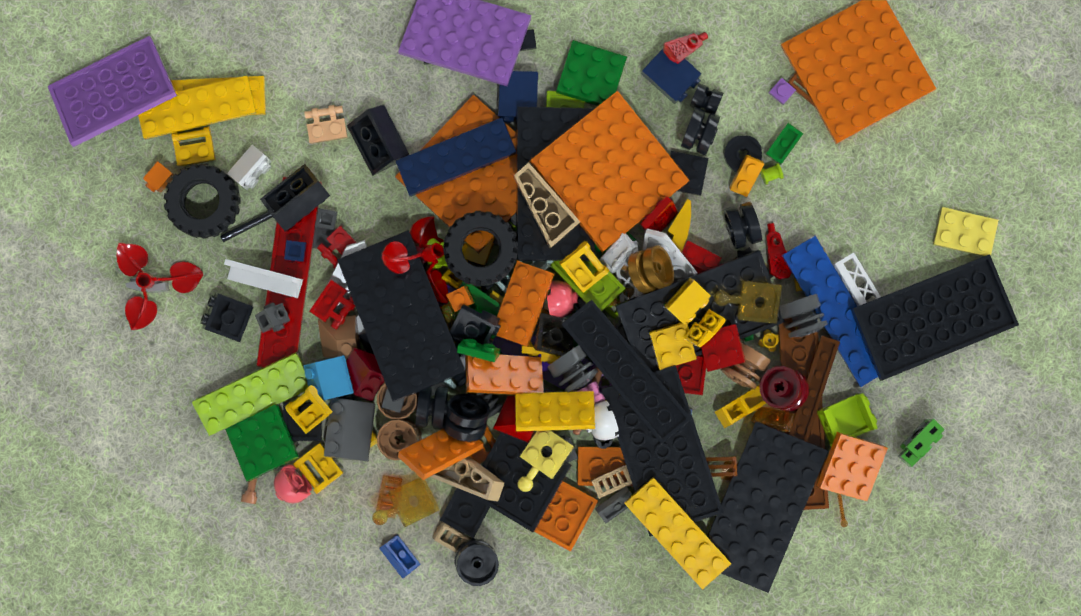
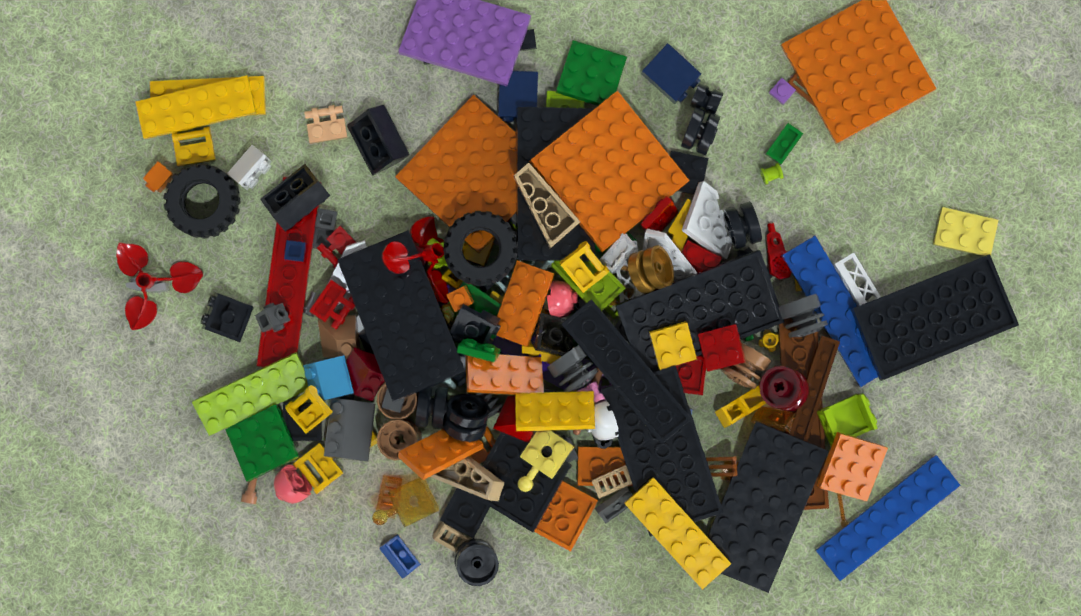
(111, 91): medium lavender plate -> none
(246, 226): black bar -> none
(264, 279): white fence -> none
(310, 303): none -> flat silver pin
(456, 157): dark blue plate -> none
(682, 47): red piece -> none
(688, 301): yellow brick -> none
(706, 329): yellow slope -> none
(707, 222): none -> white plate
(741, 143): black plate -> none
(746, 175): light orange plate -> none
(749, 293): clear yellow plate -> none
(887, 517): none -> blue plate
(920, 442): bright green piece -> none

